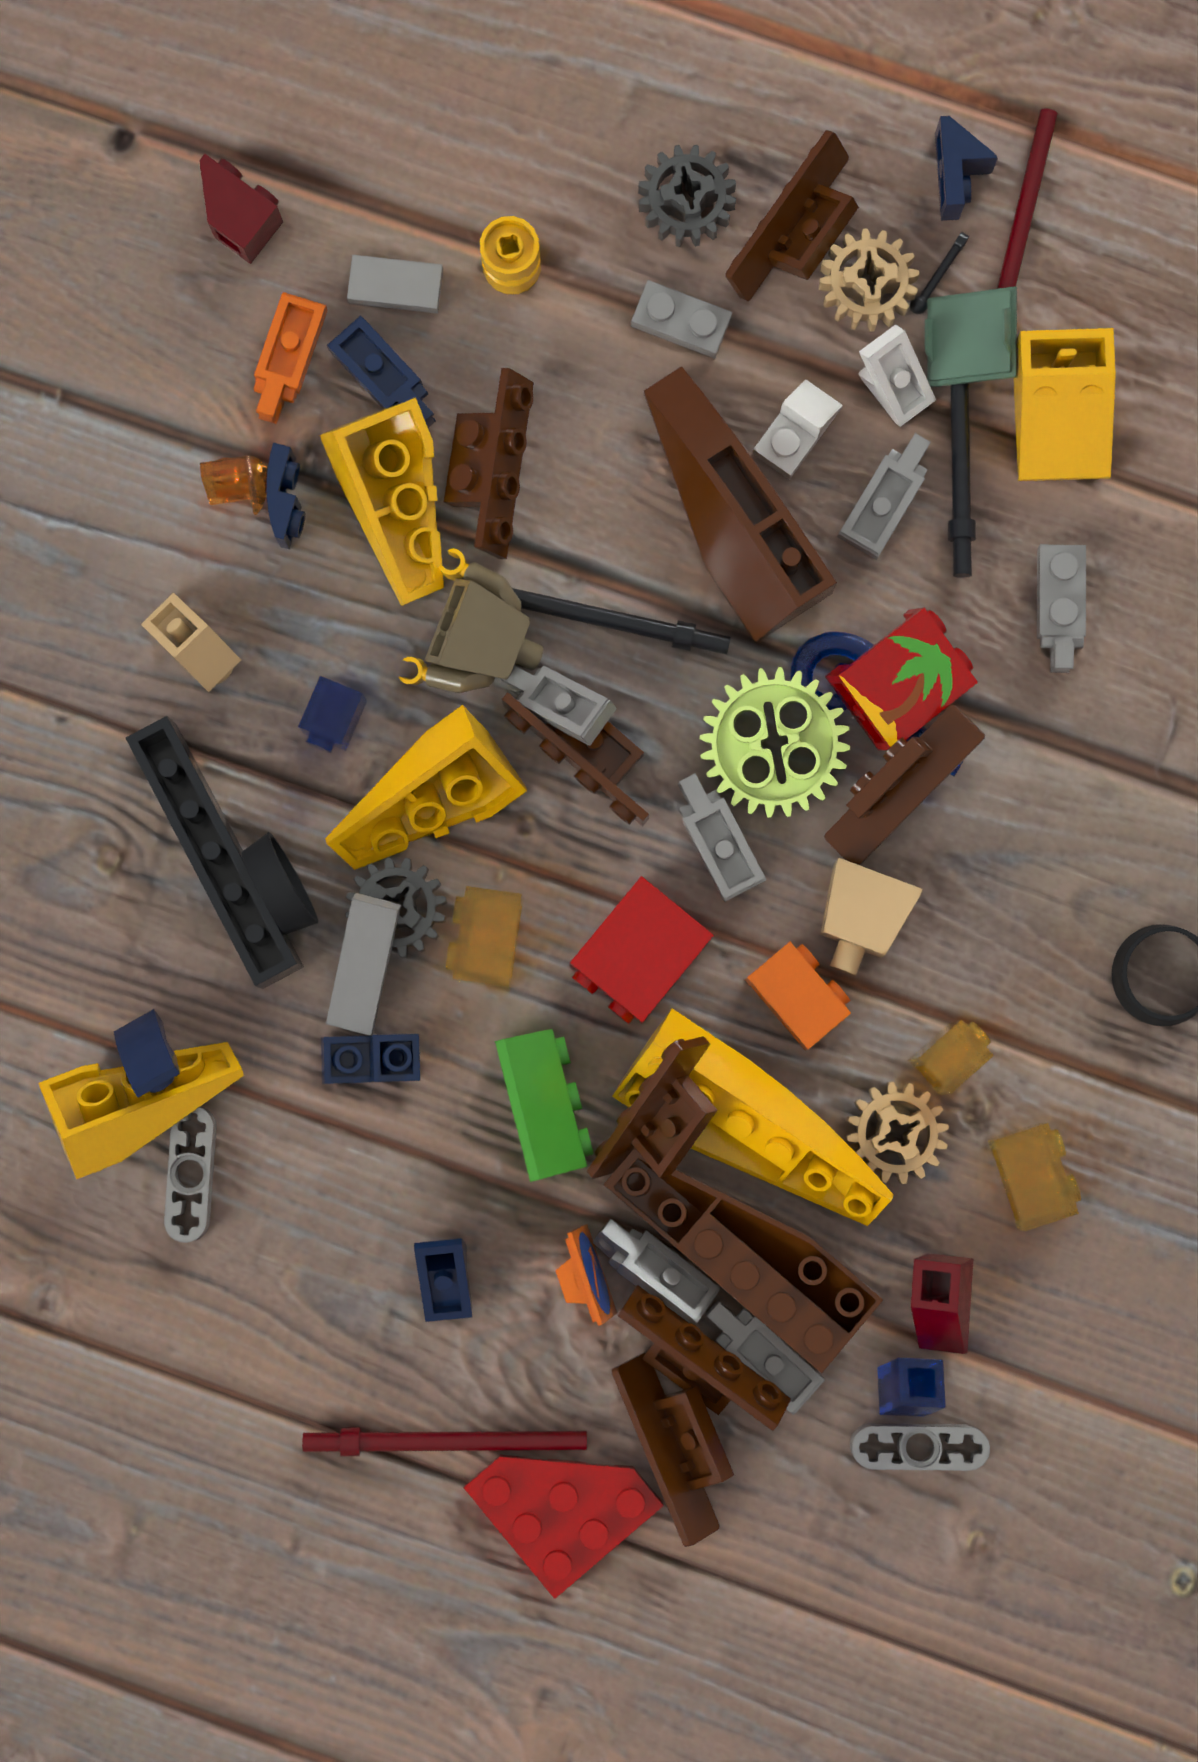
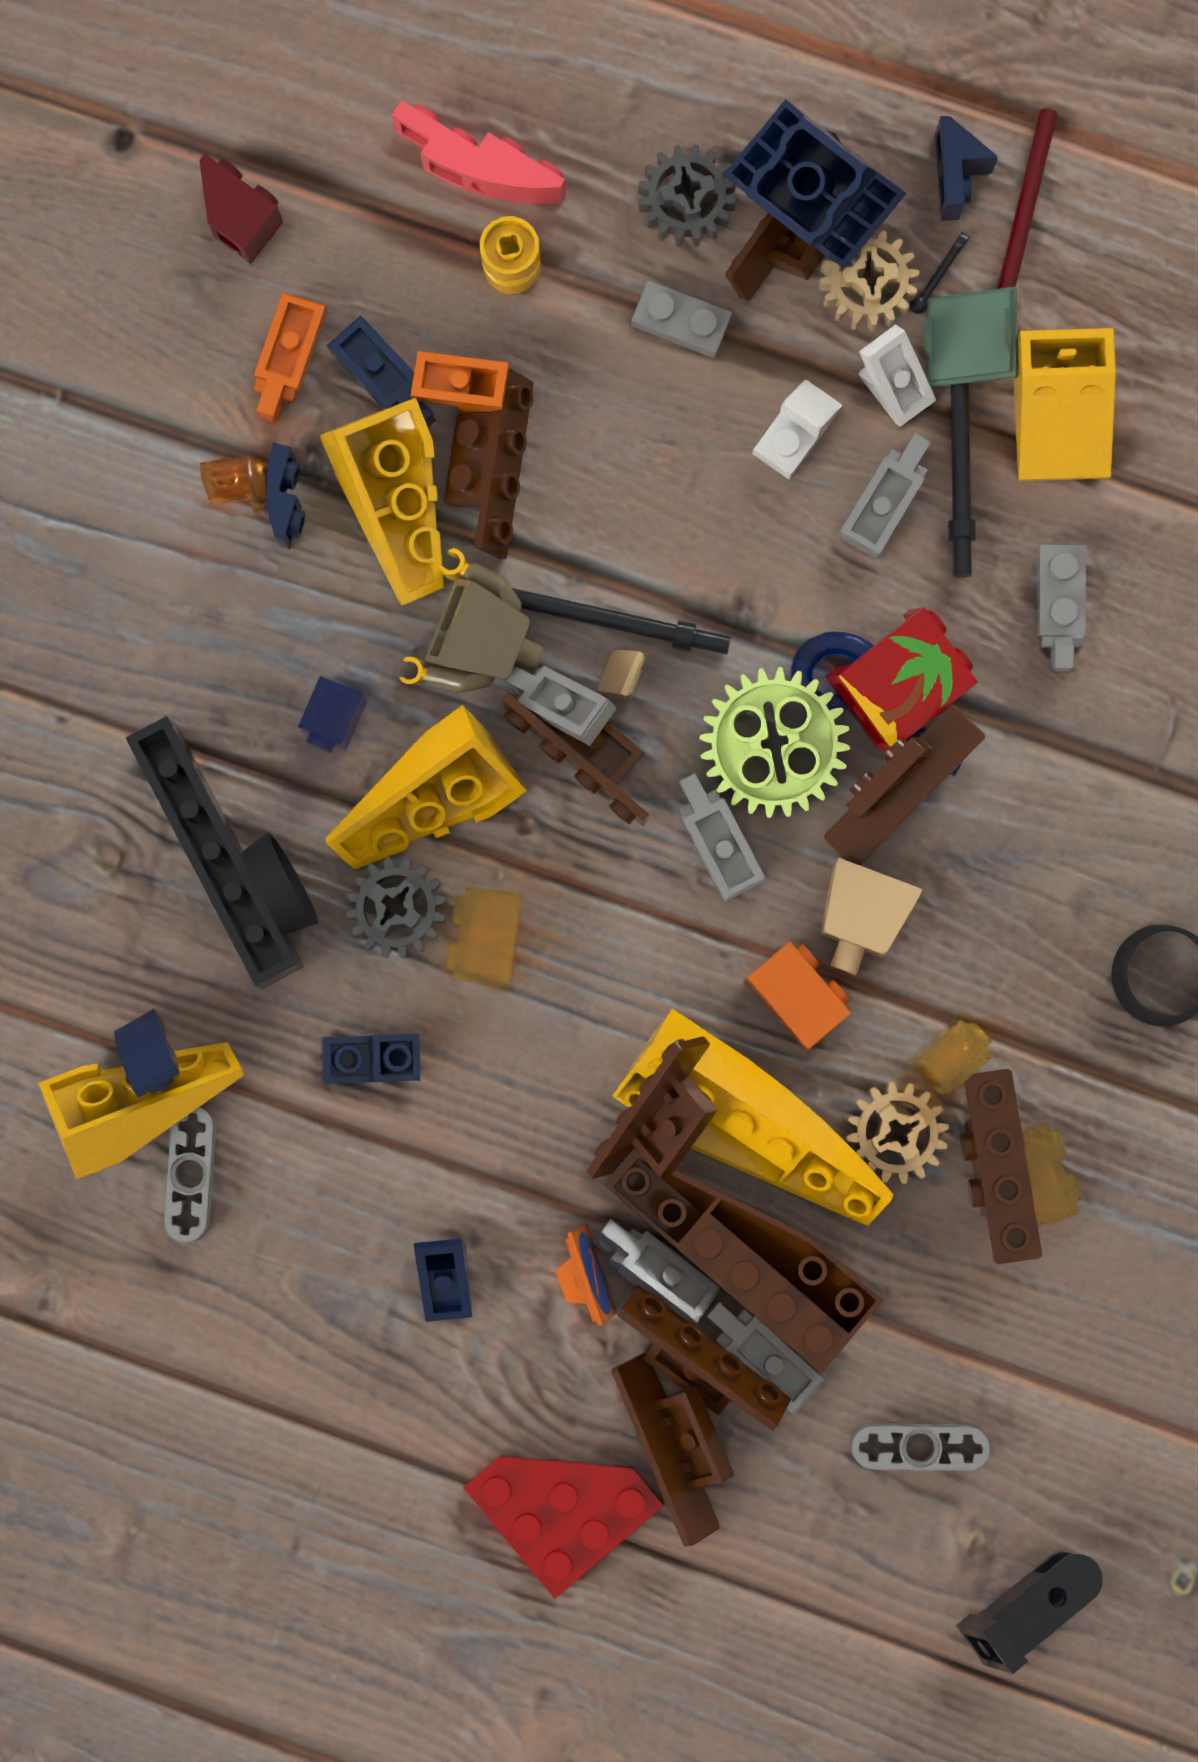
(191, 642): tan slope -> none
(352, 1441): dark red bar -> none
(363, 964): light grey tile -> none
(395, 284): light grey tile -> none
(460, 381): none -> orange slope
(491, 170): none -> coral slope
(544, 1103): bright green slope -> none
(621, 674): none -> tan slope
(639, 952): red brick -> none
(735, 513): reddish brown wedge -> none
(814, 184): none -> dark blue slope
(911, 1387): clear blue brick -> none
(942, 1302): dark red slope -> none
(1000, 1167): none -> reddish brown bracket
(1025, 1615): none -> black piece

